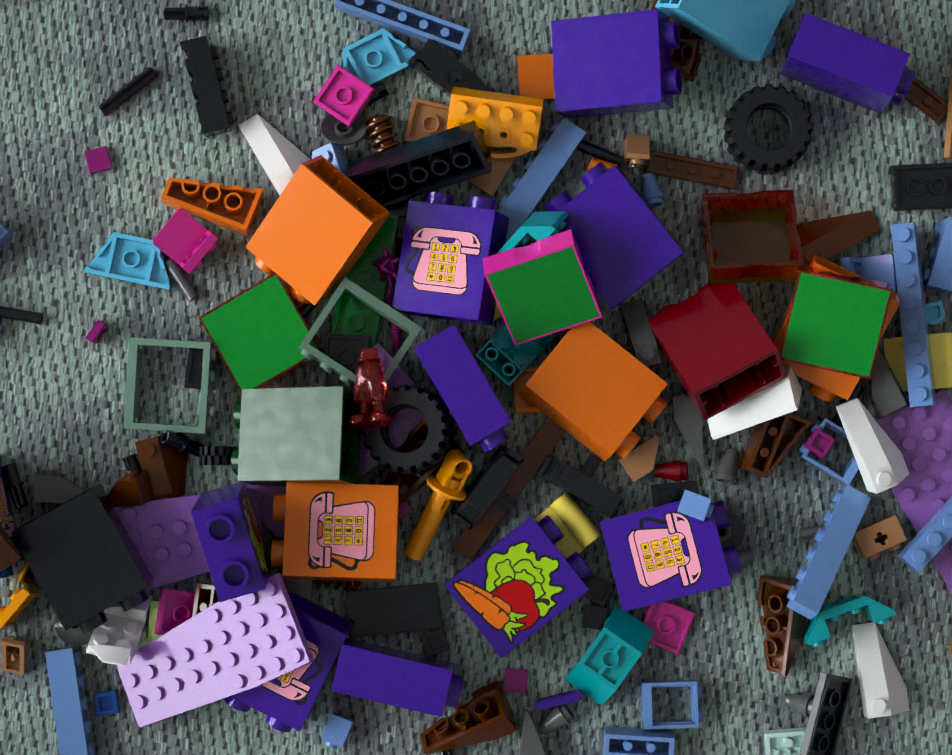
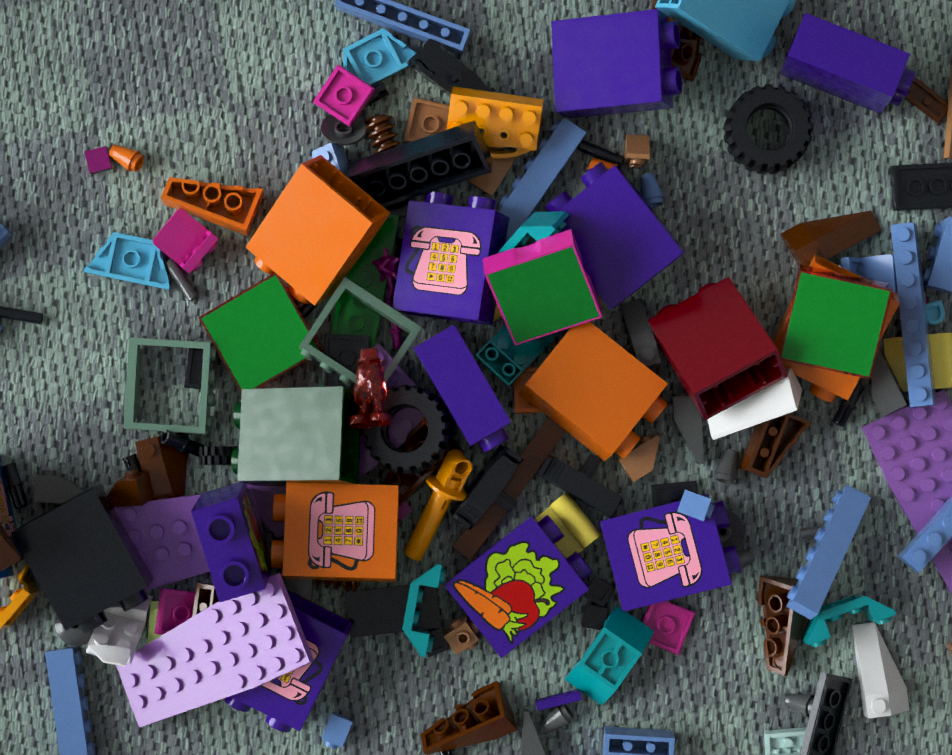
(15, 654): medium nougat slope -> none
(97, 331): magenta tile -> none
(106, 702): blue tile -> none
(127, 157): none -> orange cone
(128, 91): black axle -> none
(187, 13): black axle -> none
(207, 86): black wedge -> none
(273, 151): white wedge -> none
(396, 677): dark purple brick -> none
(421, 638): none -> teal slope
(462, 634): none -> medium nougat brick
(515, 680): magenta tile -> none
(536, 76): orange tile -> none
(646, 704): medium blue window -> none
(672, 470): dark red cone -> none
(692, 169): reddish brown tile -> none
(750, 236): clear red tile -> none
(819, 443): magenta tile -> none
(850, 469): medium blue window -> none
(875, 453): white wedge -> none
(892, 538): medium nougat brick -> none

